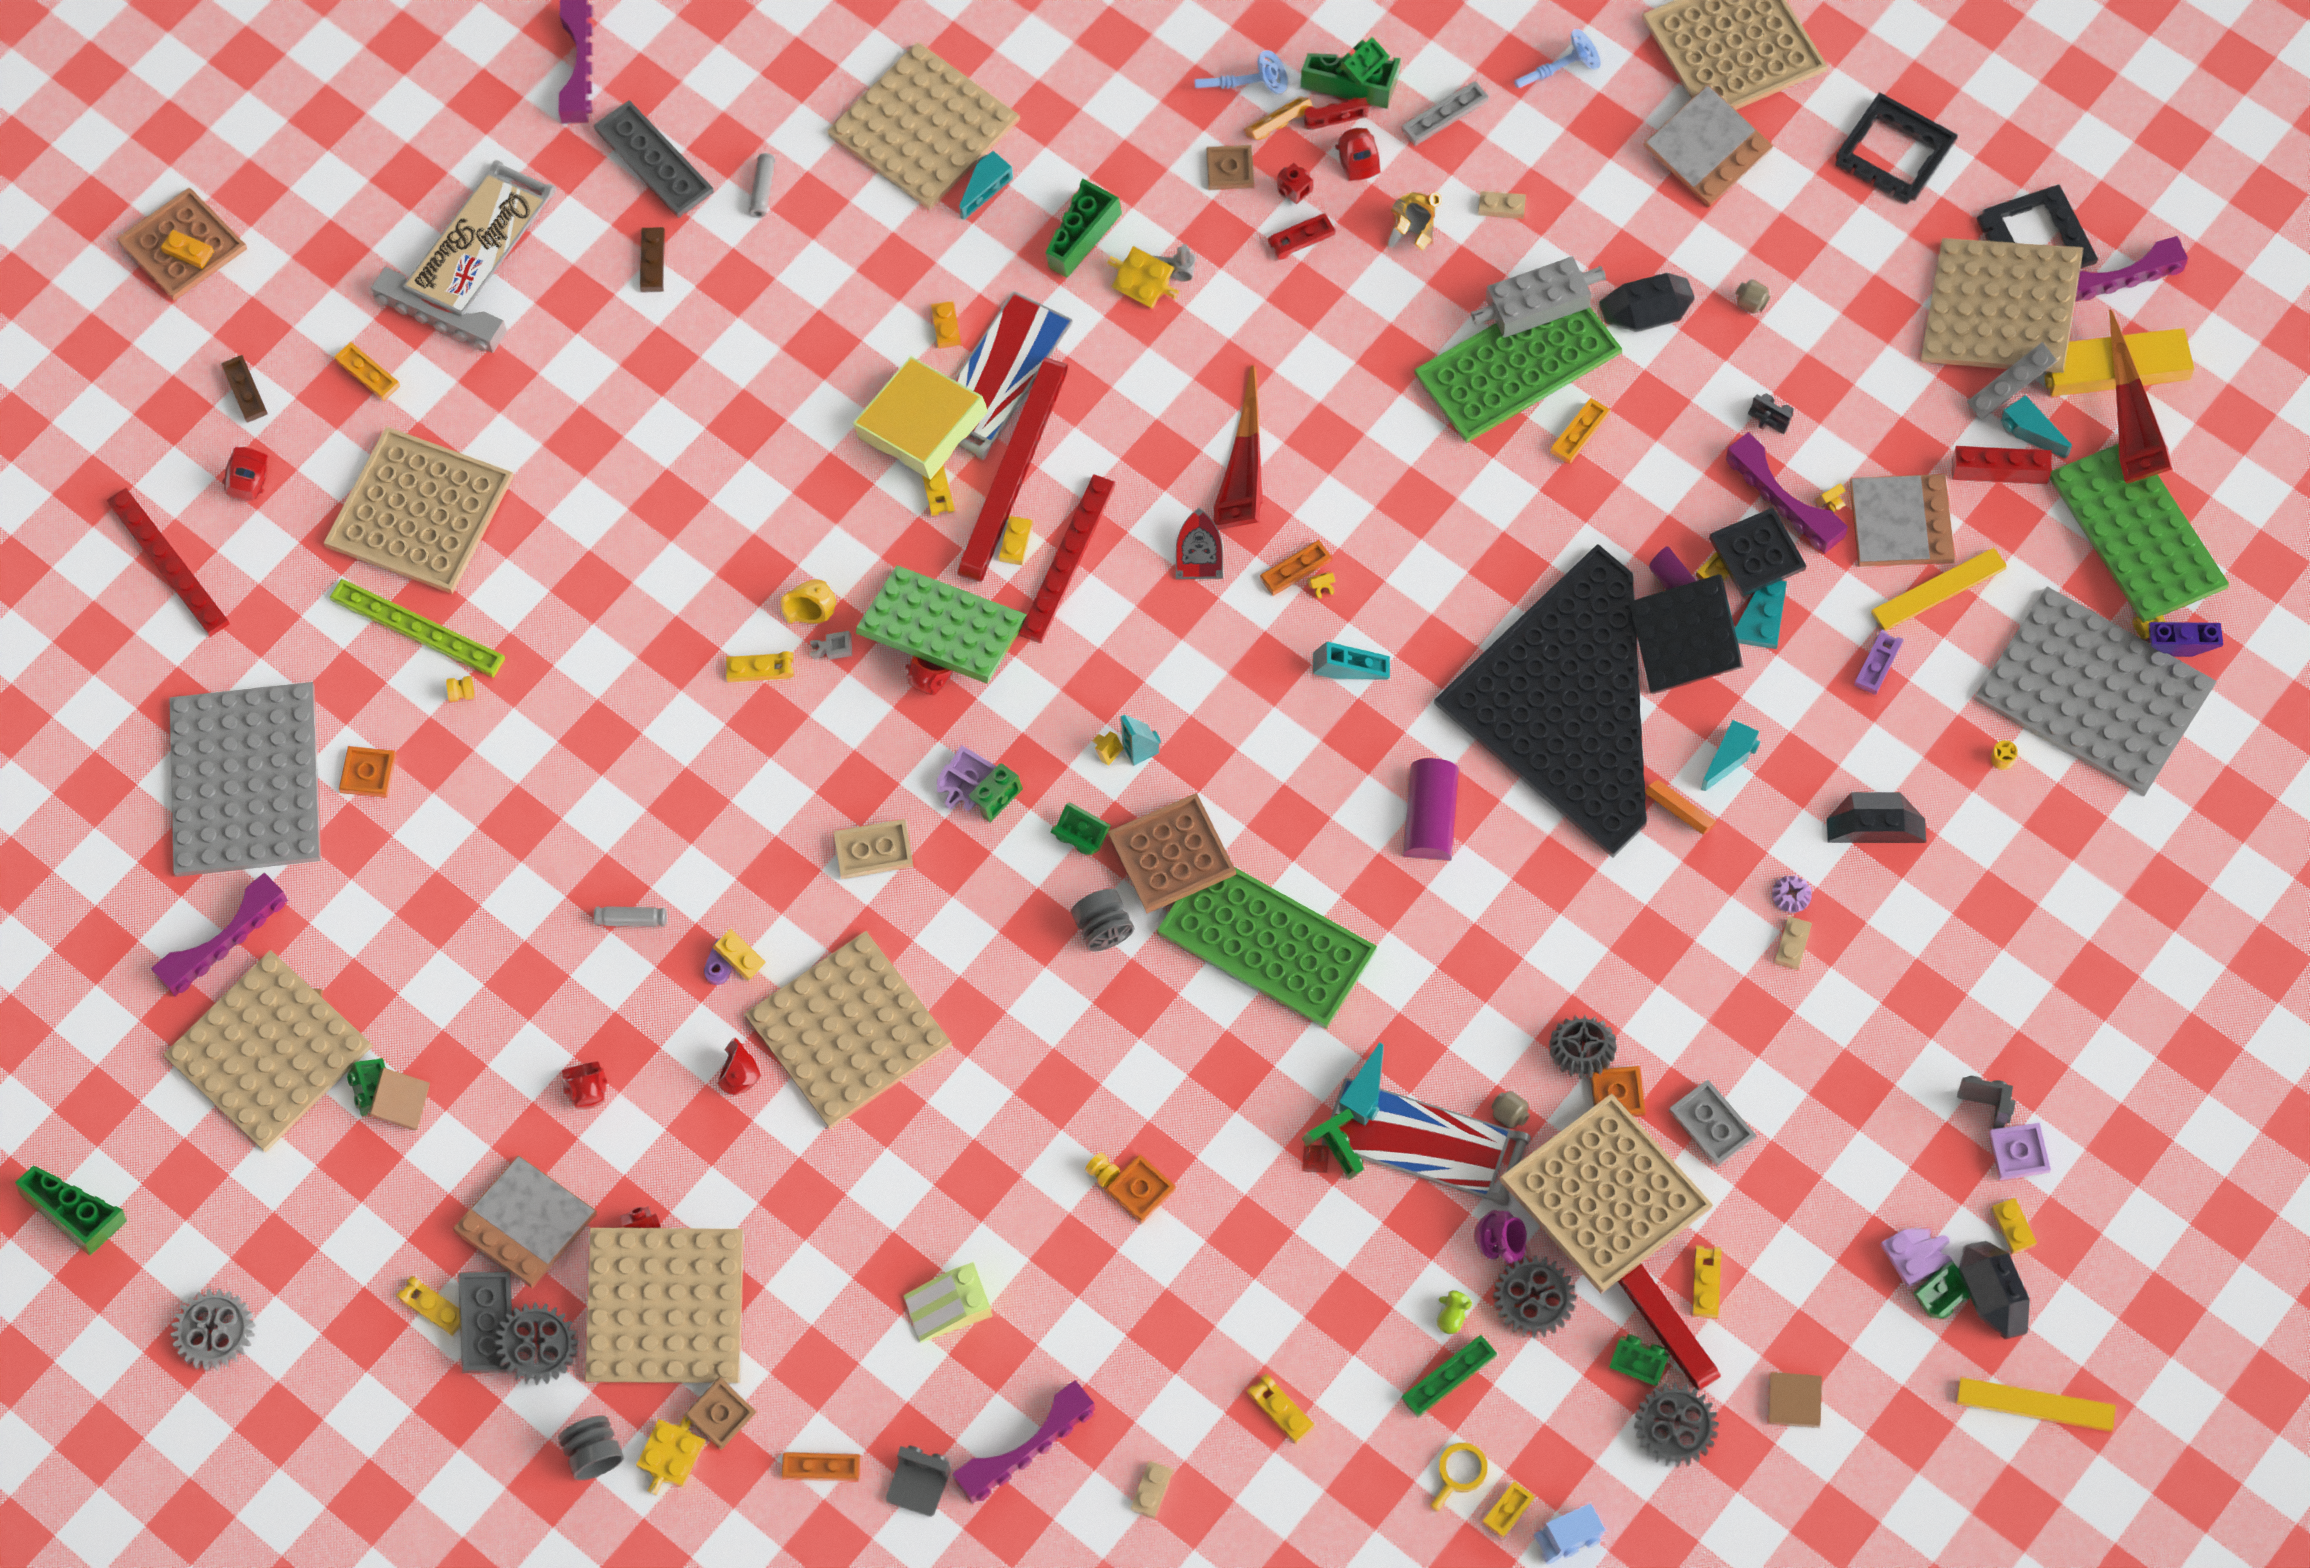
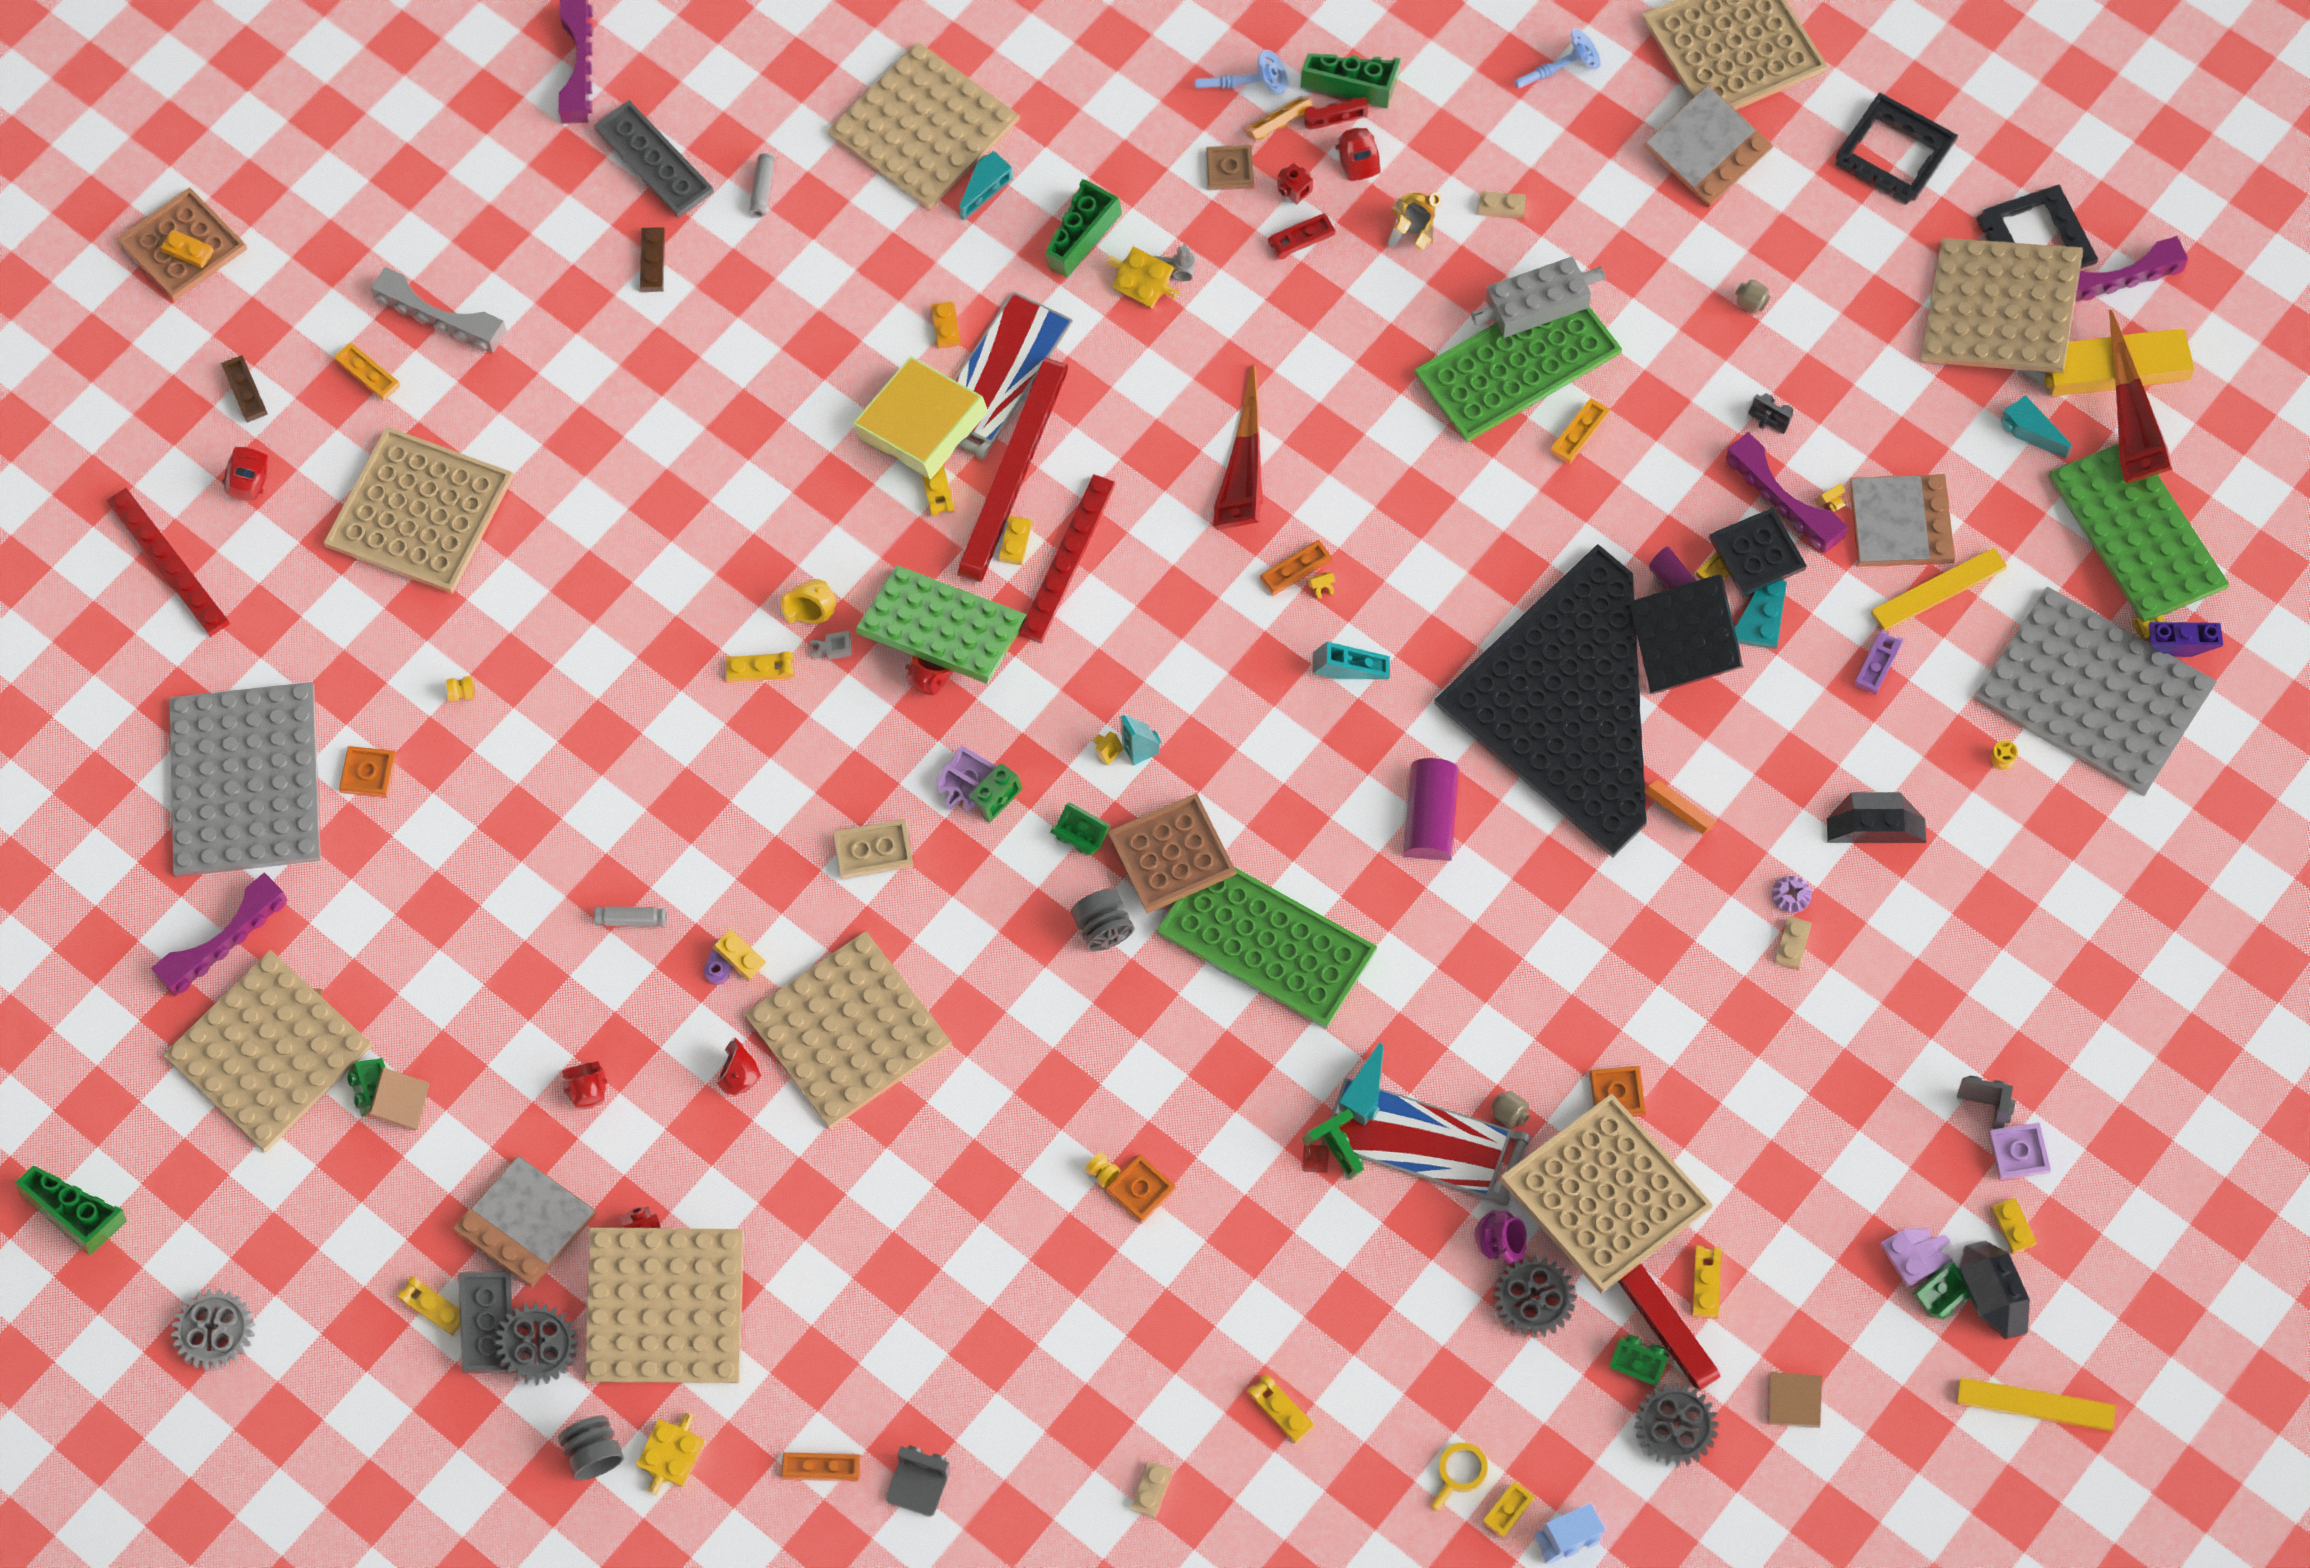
(417, 628): lime tile -> none
(478, 239): flag -> none
(720, 1413): medium nougat tile -> none
(948, 1303): yellowish green slope -> none
(983, 1474): magenta arch -> none
(1199, 548): shield -> none
(1364, 61): green bracket -> none
(1445, 113): light grey plate -> none
(1449, 1376): green plate -> none
(1452, 1316): lime animal -> none
(1567, 1043): dark grey gear -> none
(1648, 302): black wedge -> none
(1712, 1123): light grey plate -> none
(1732, 753): teal slope -> none
(2001, 464): red brick -> none
(2012, 381): light grey plate -> none

